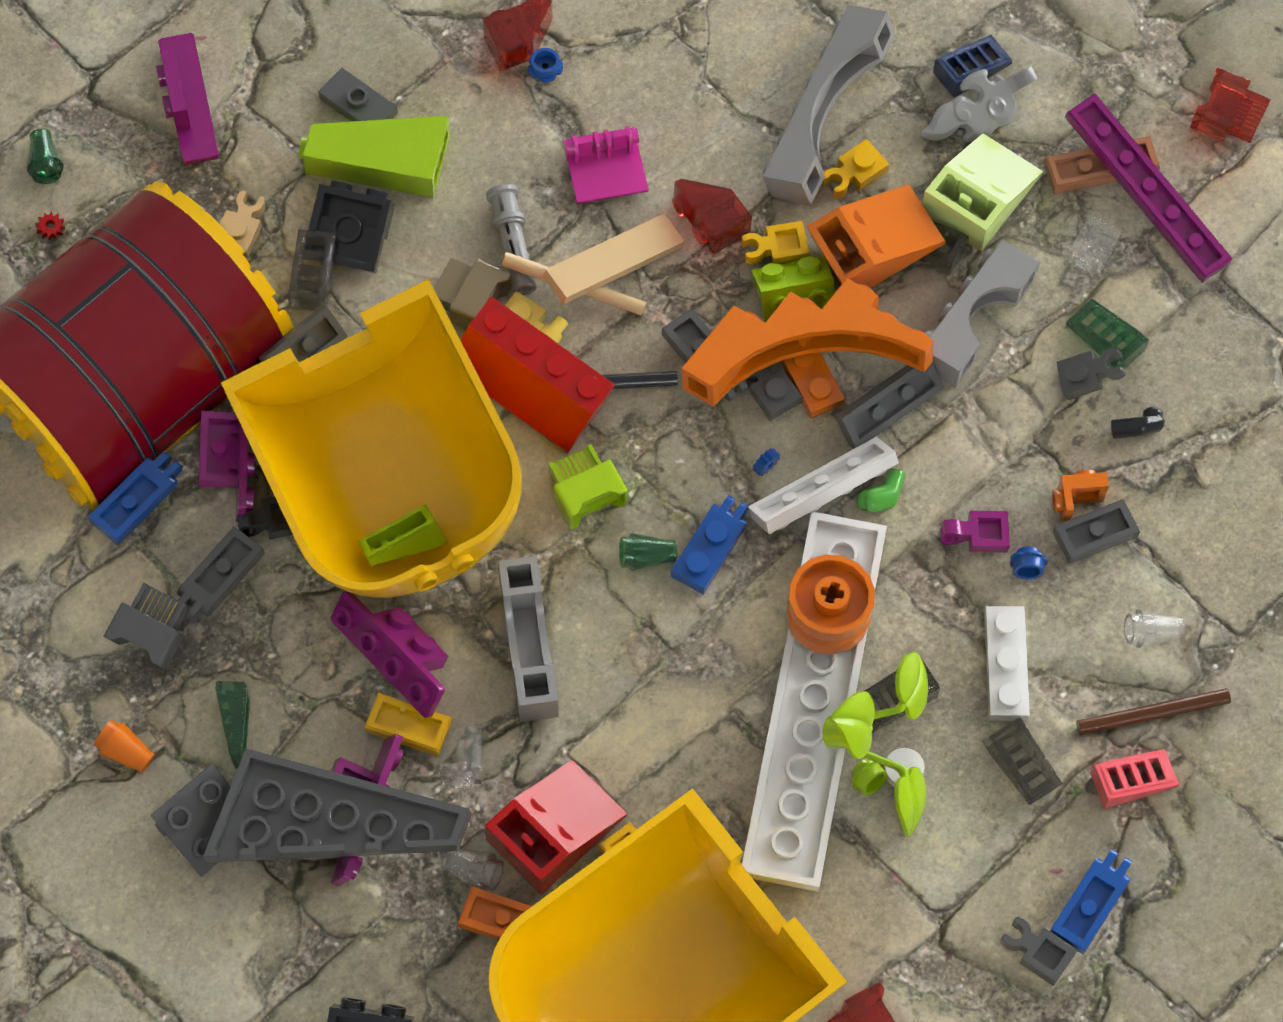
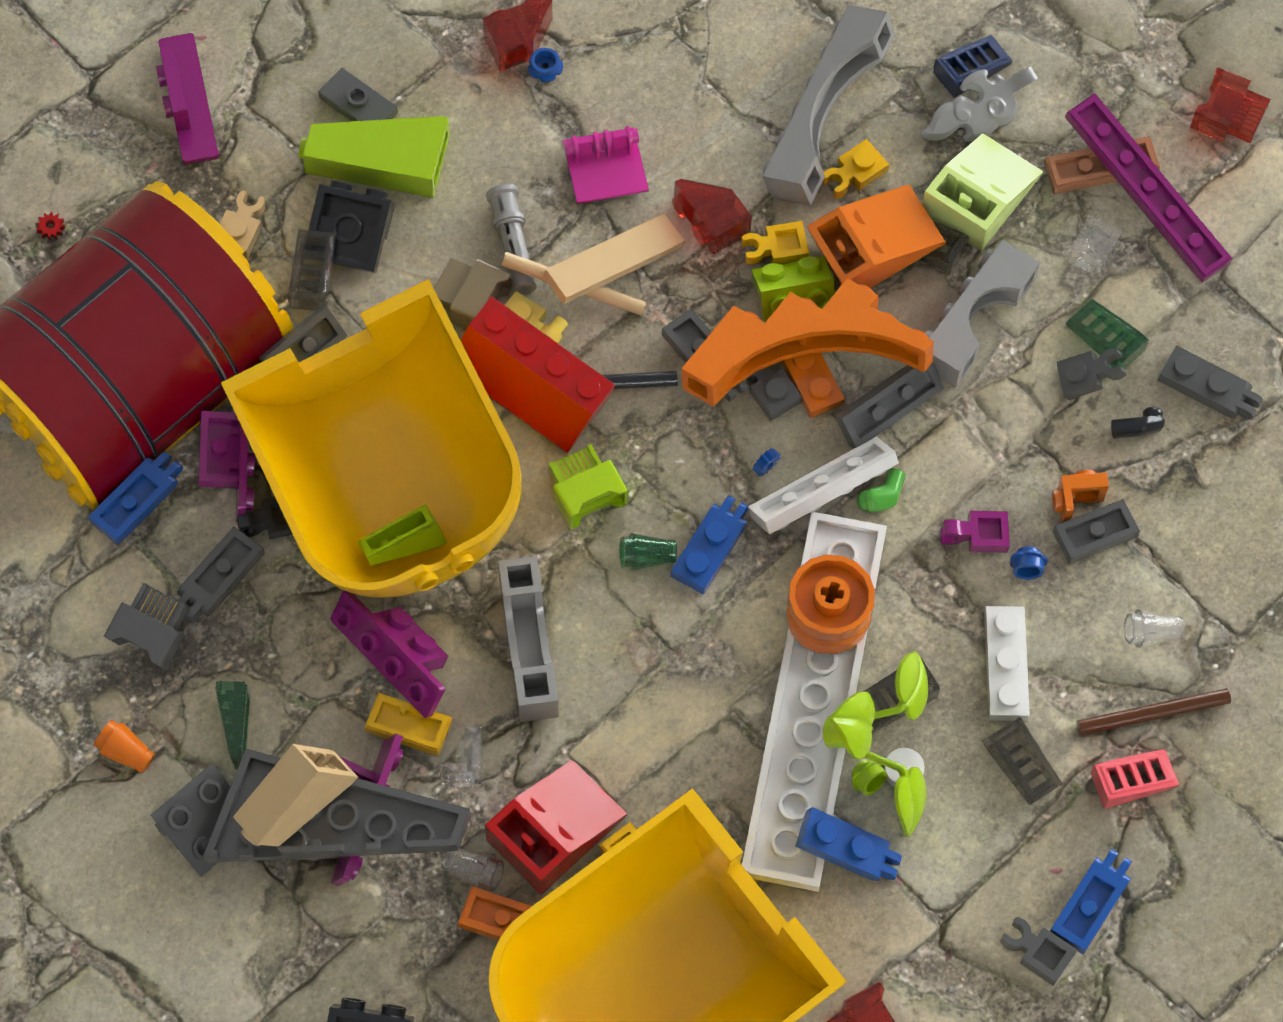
(43, 159): clear green cone -> none
(293, 794): none -> tan slope
(847, 846): none -> blue hinge
(1209, 384): none -> dark grey hinge

